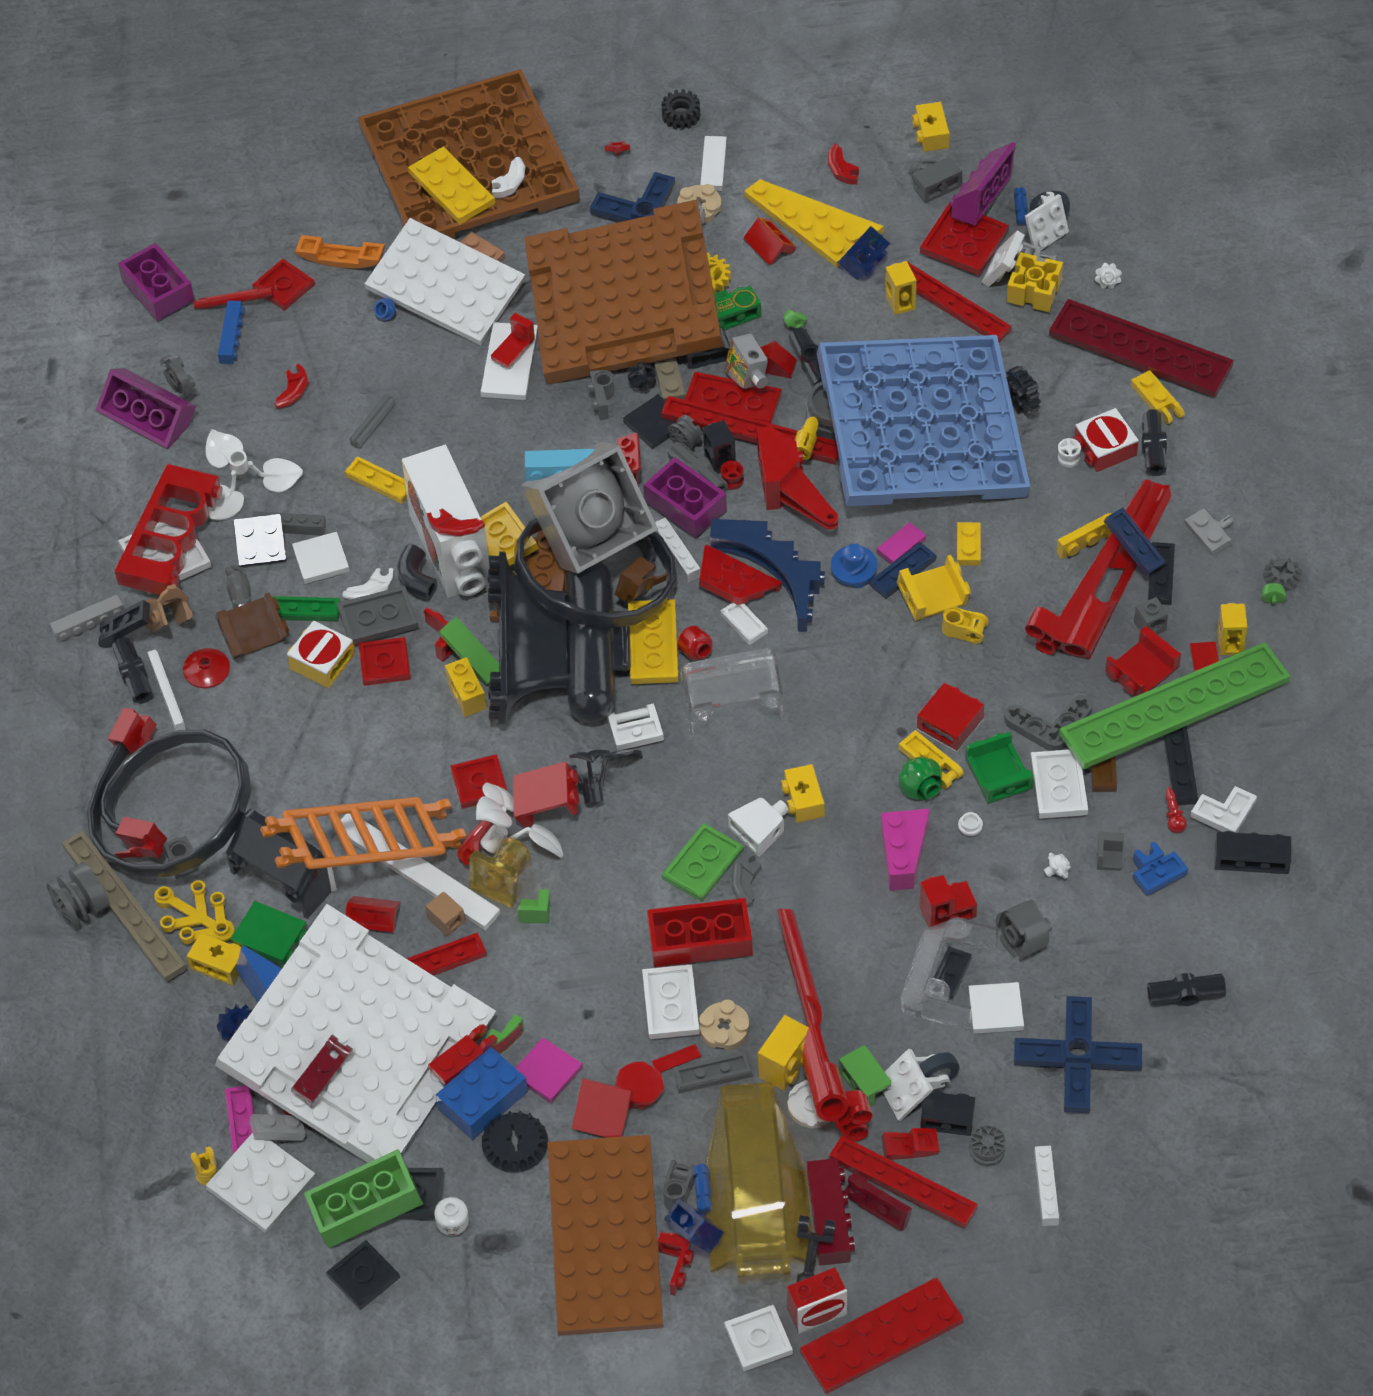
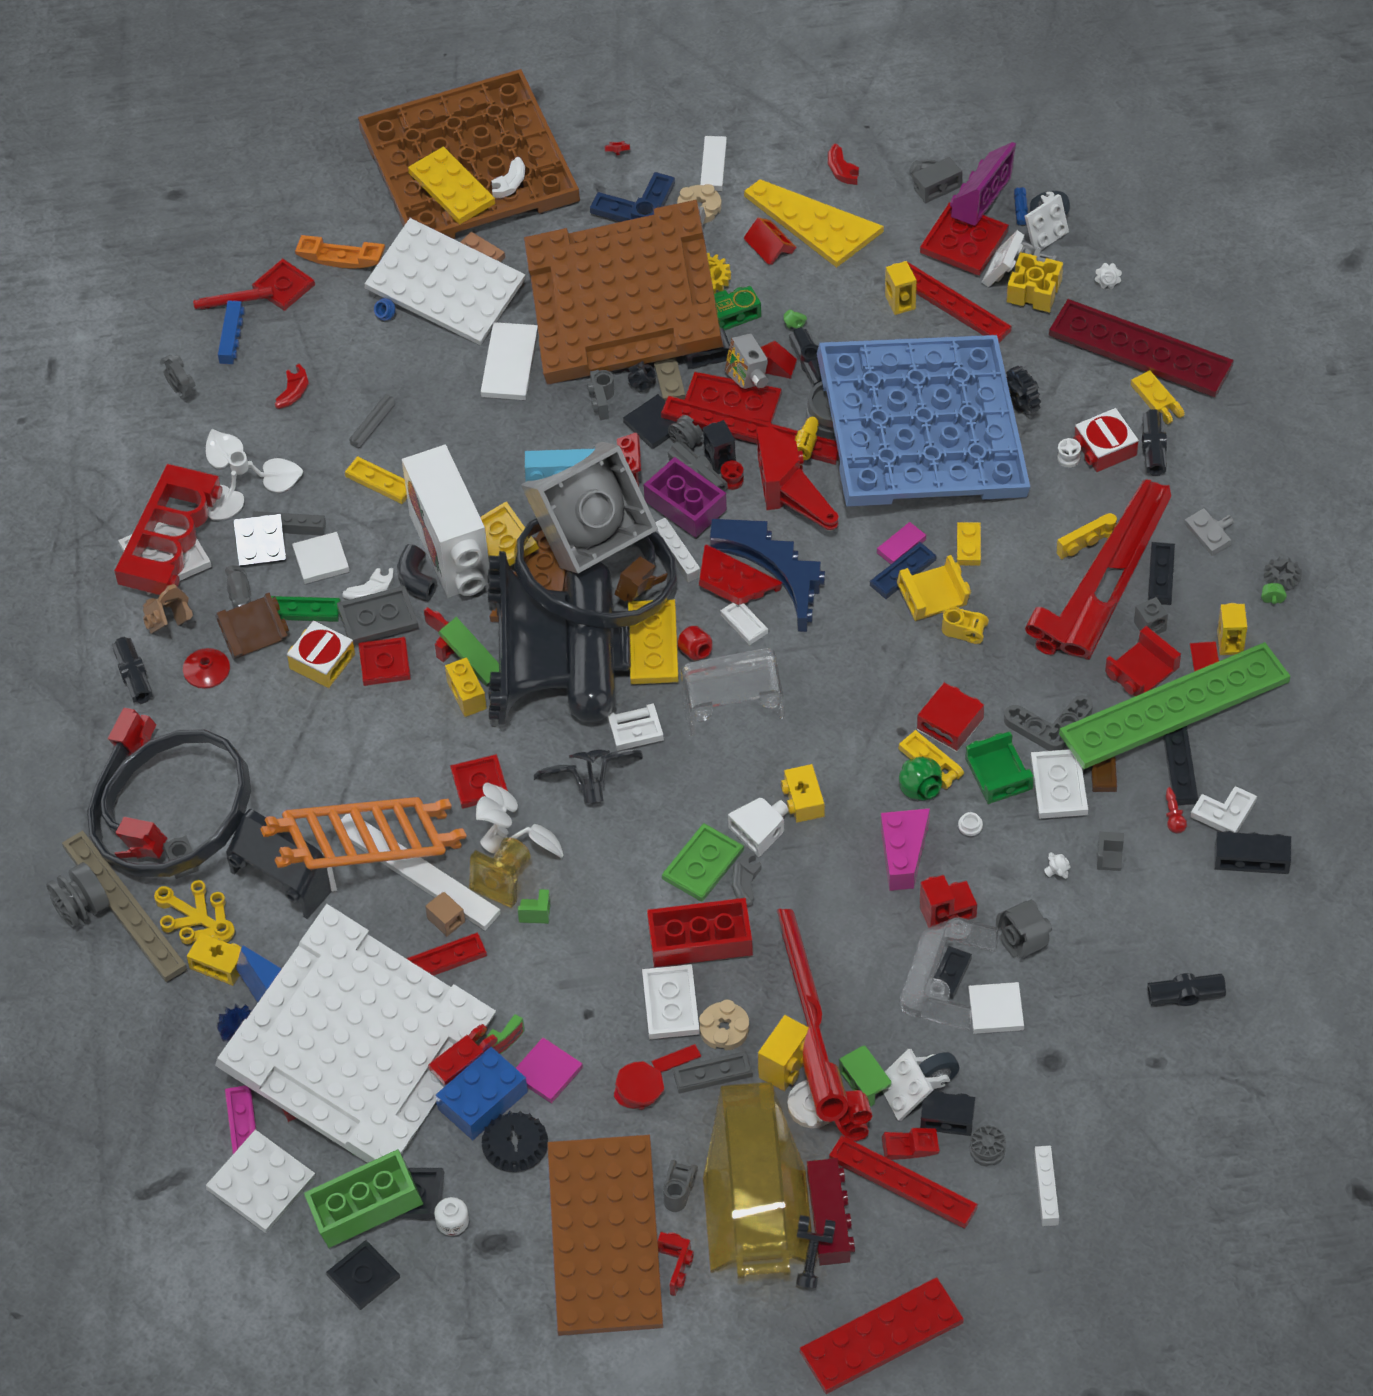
(86, 618): light grey piece -> none
(123, 623): black plate -> none
(144, 407): magenta slope -> none
(156, 281): magenta brick -> none
(166, 690): white tile -> none
(204, 1161): yellow hinge -> none
(270, 933): green panel -> none
(276, 1126): light grey plate -> none
(321, 1070): dark red plate -> none
(373, 913): red panel -> none
(448, 525): red piece -> none
(472, 841): red piece -> none
(516, 343): red bracket -> none
(544, 790): panel -> none
(602, 1109): red tile -> none
(679, 100): black tyre -> none
(694, 1225): clear blue brick -> none
(702, 1188): blue axle -> none
(758, 1338): white plate -> none
(817, 1300): piece -> none
(853, 565): blue plate -> none
(862, 251): clear blue brick -> none
(878, 1202): dark red hinge -> none
(931, 126): yellow brick -> none
(1078, 1068): dark blue piece -> none
(1134, 541): dark blue tile -> none
(1156, 869): blue plate -> none

